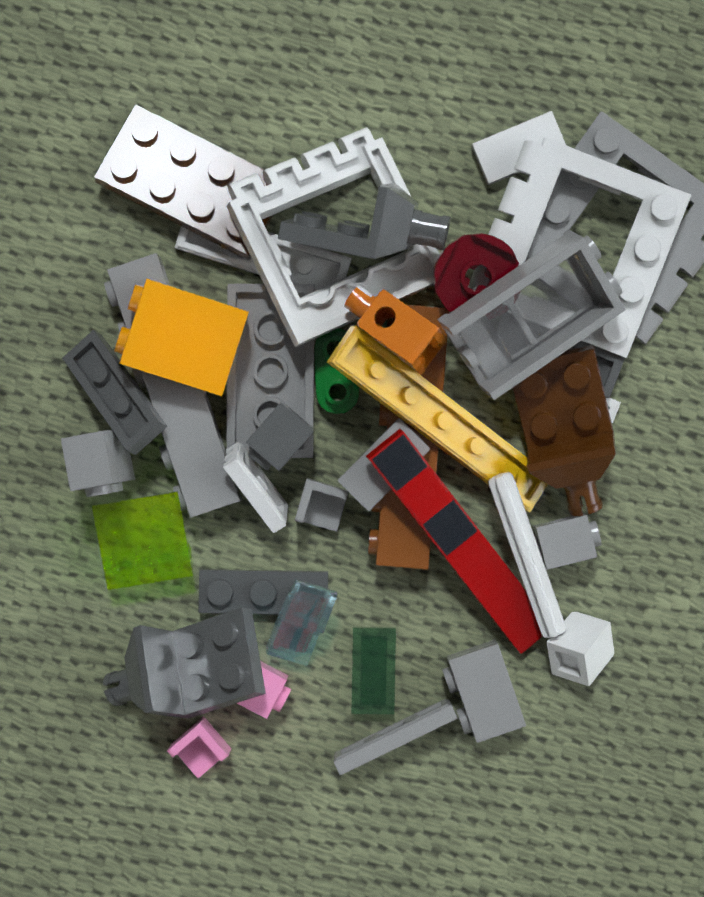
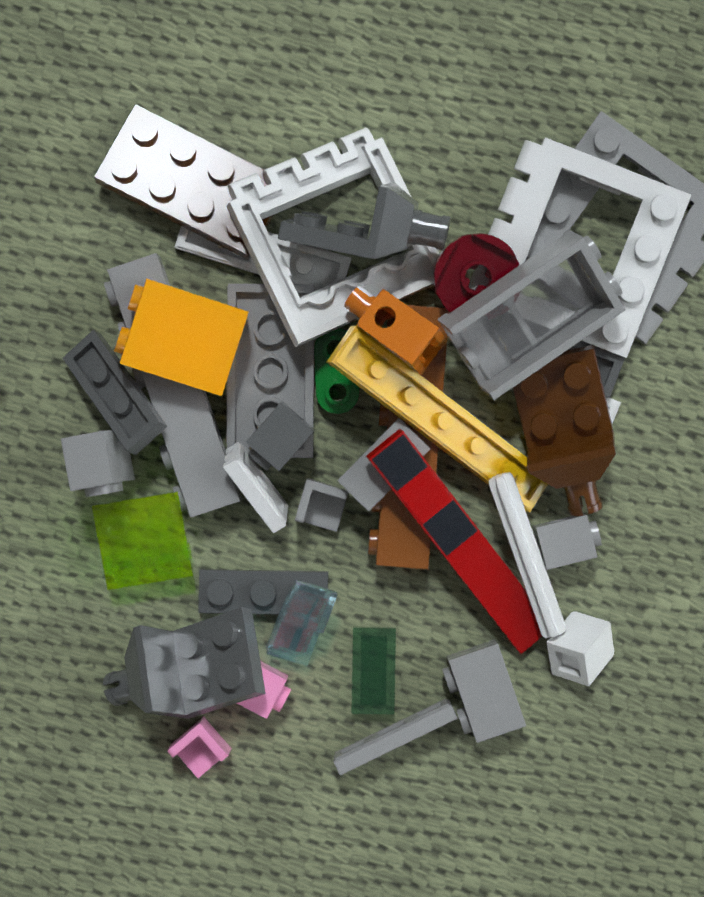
(500, 151): white tile -> none

